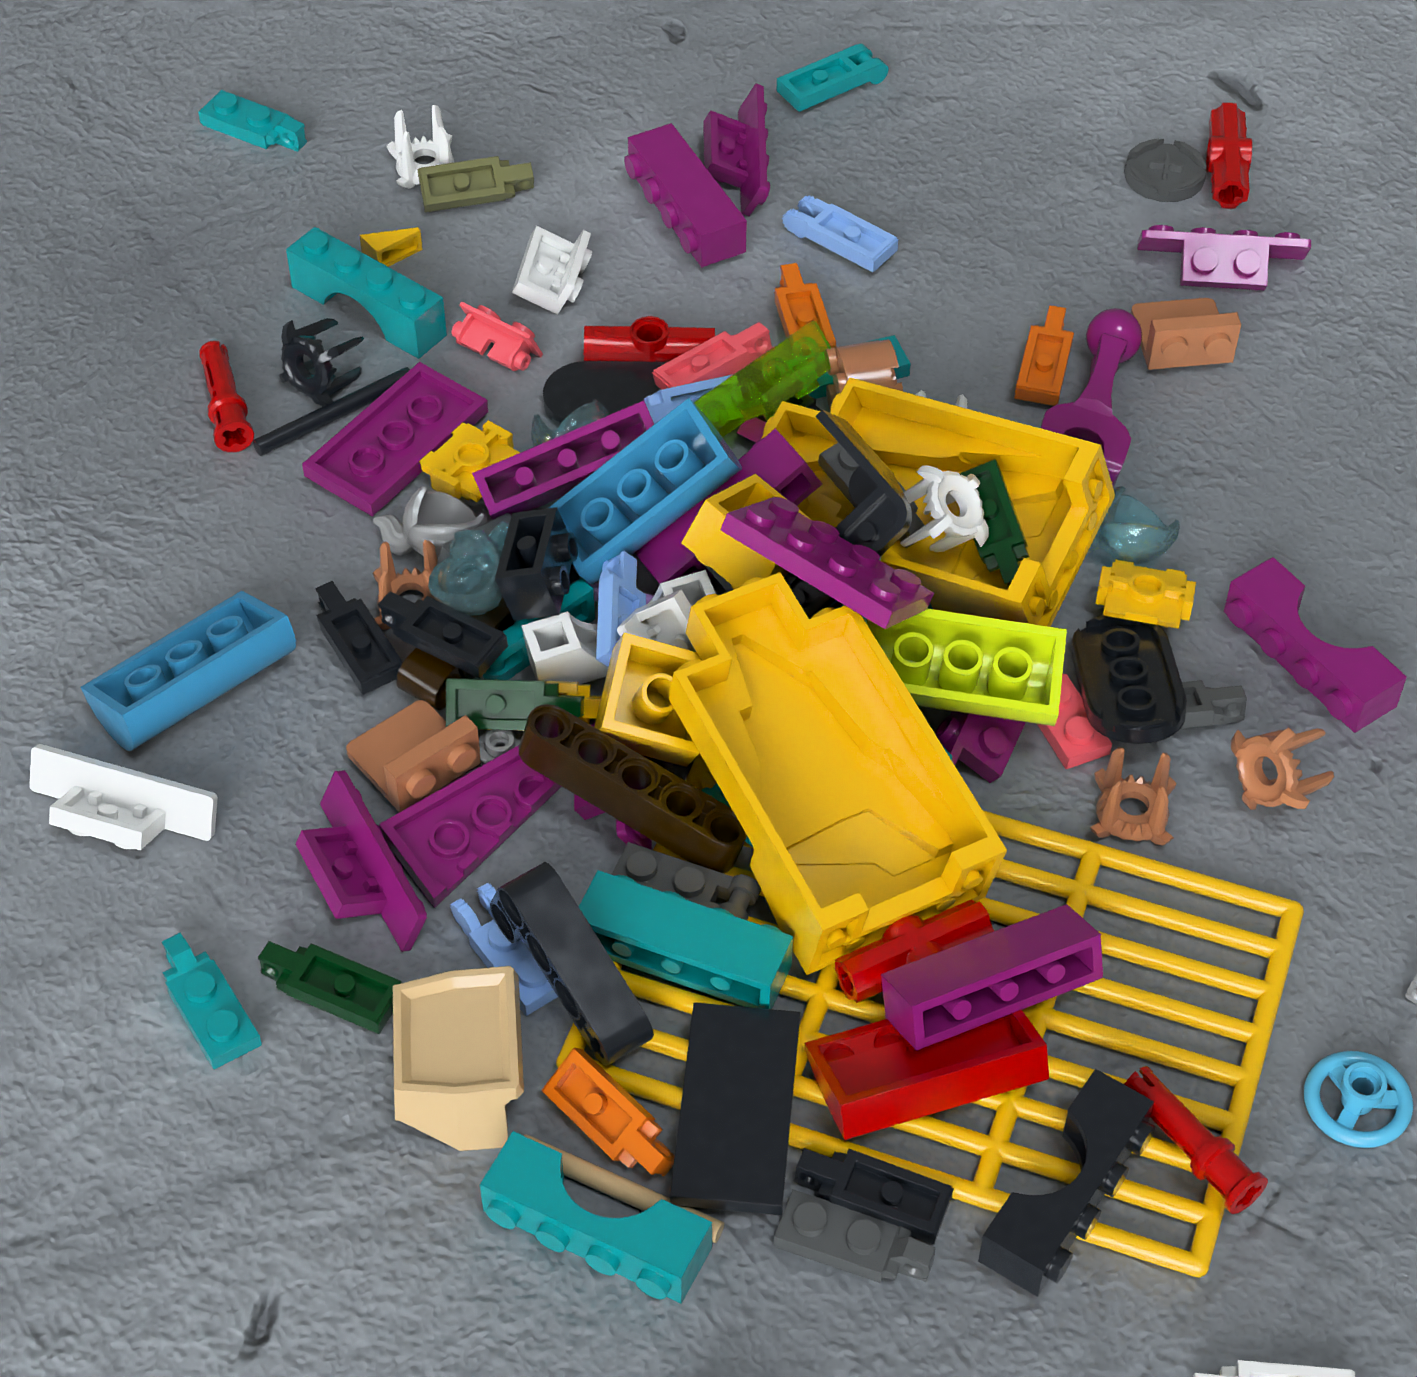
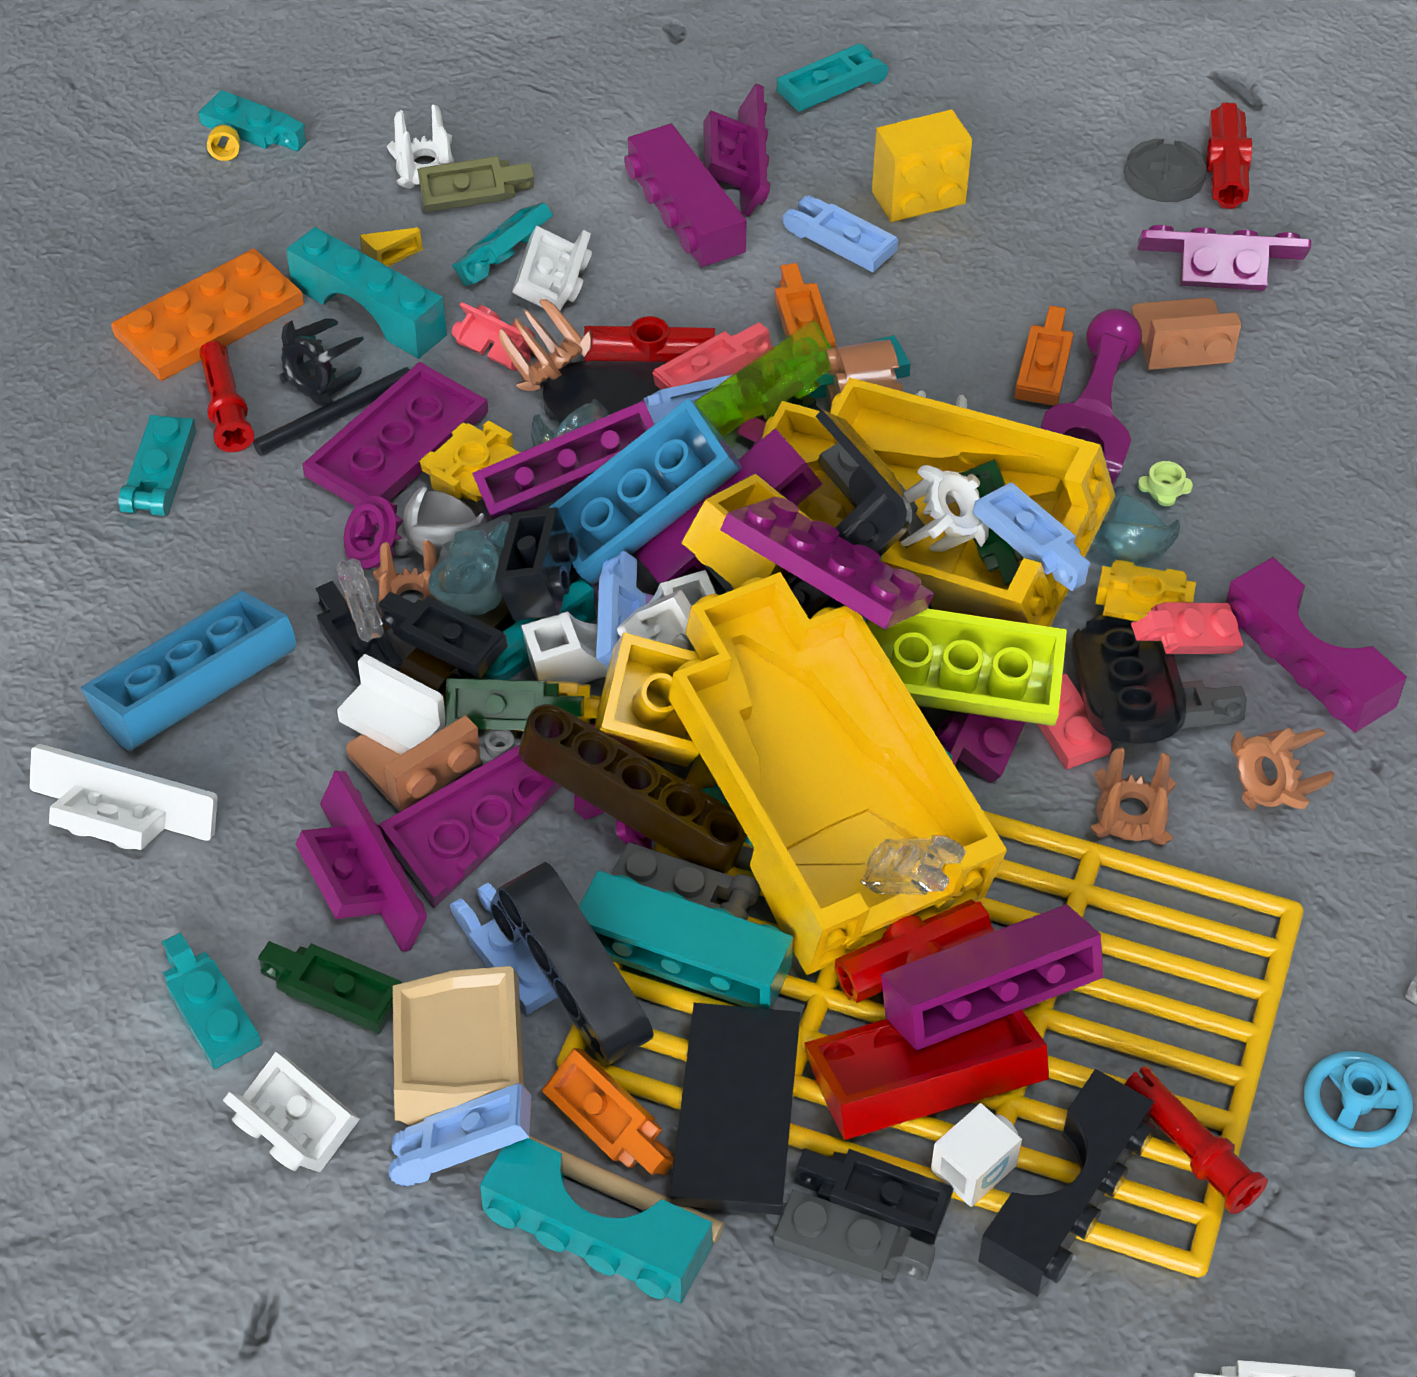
(158, 465): none -> teal plate
(210, 308): none -> orange plate
(231, 146): none -> yellow hinge
(292, 1114): none -> white bracket
(359, 599): none -> clear axle
(362, 526): none -> magenta gear
(392, 707): none -> white panel
(460, 1134): none -> light blue hinge
(499, 243): none -> teal hinge
(548, 363): none -> nougat piece
(911, 865): none -> clear hinge
(921, 165): none -> yellow brick
(976, 1153): none -> white brick
(1033, 533): none -> light blue hinge
(1165, 482): none -> yellowish green plate
(1191, 628): none -> coral hinge

